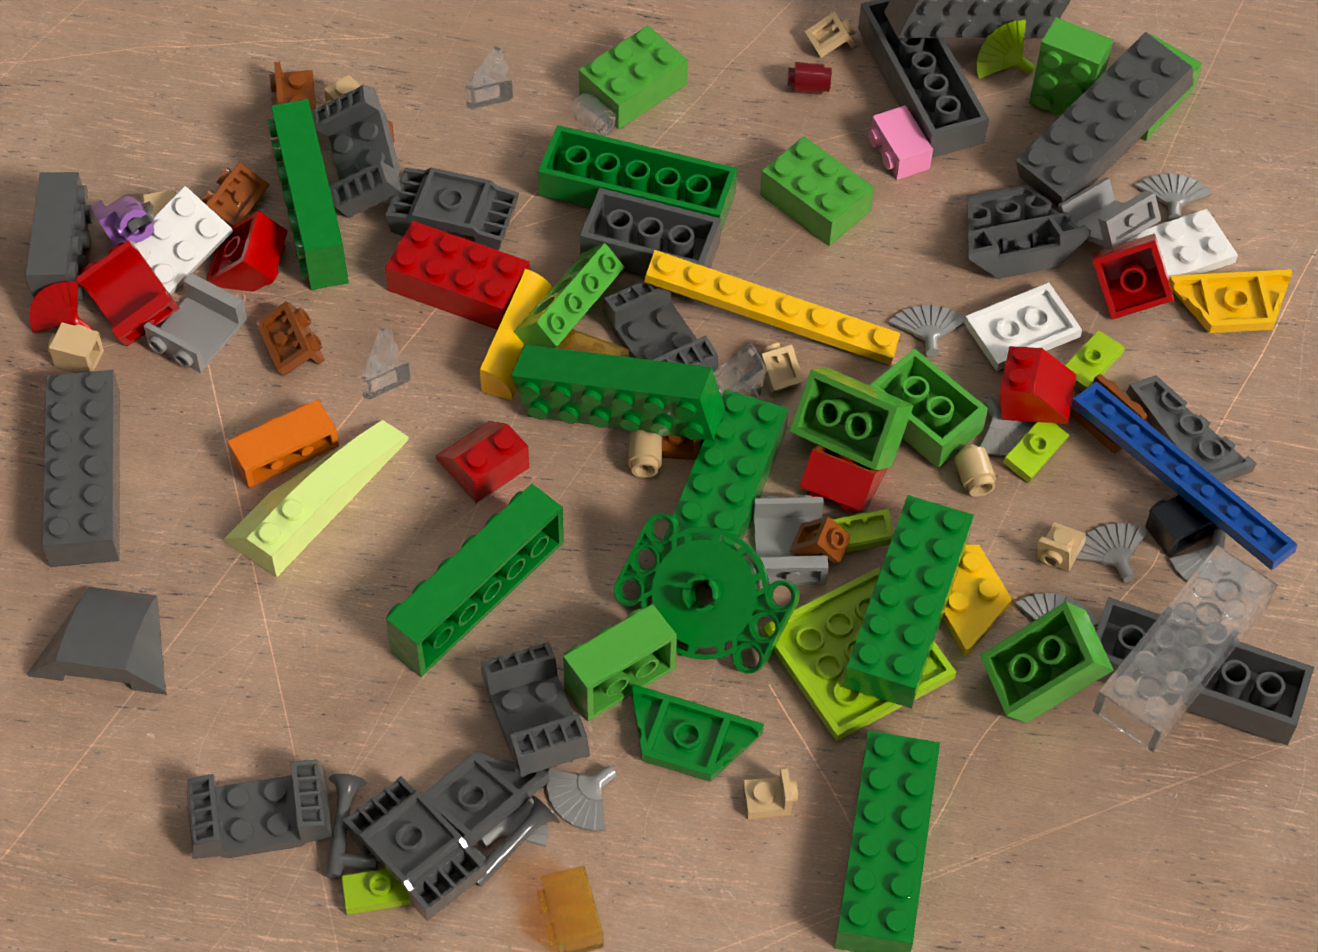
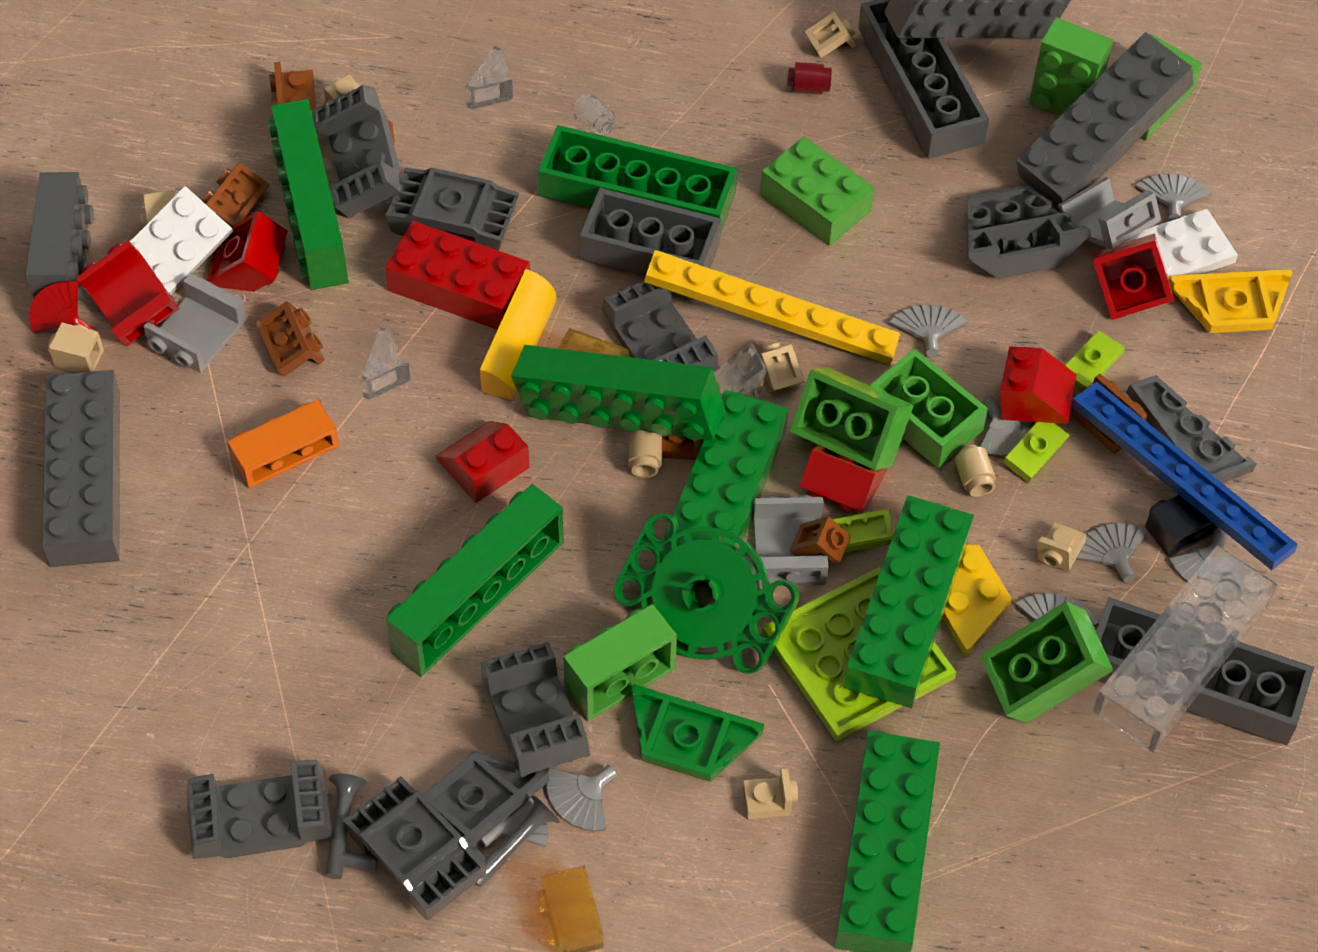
(108, 639): dark grey wedge -> none
(125, 219): medium lavender plate -> none
(308, 502): yellowish green wedge -> none
(373, 892): lime plate -> none
(570, 298): bright green brick -> none
(635, 75): bright green brick -> none
(900, 142): bright pink brick -> none
(1004, 50): lime hand -> none
(1026, 320): white plate -> none

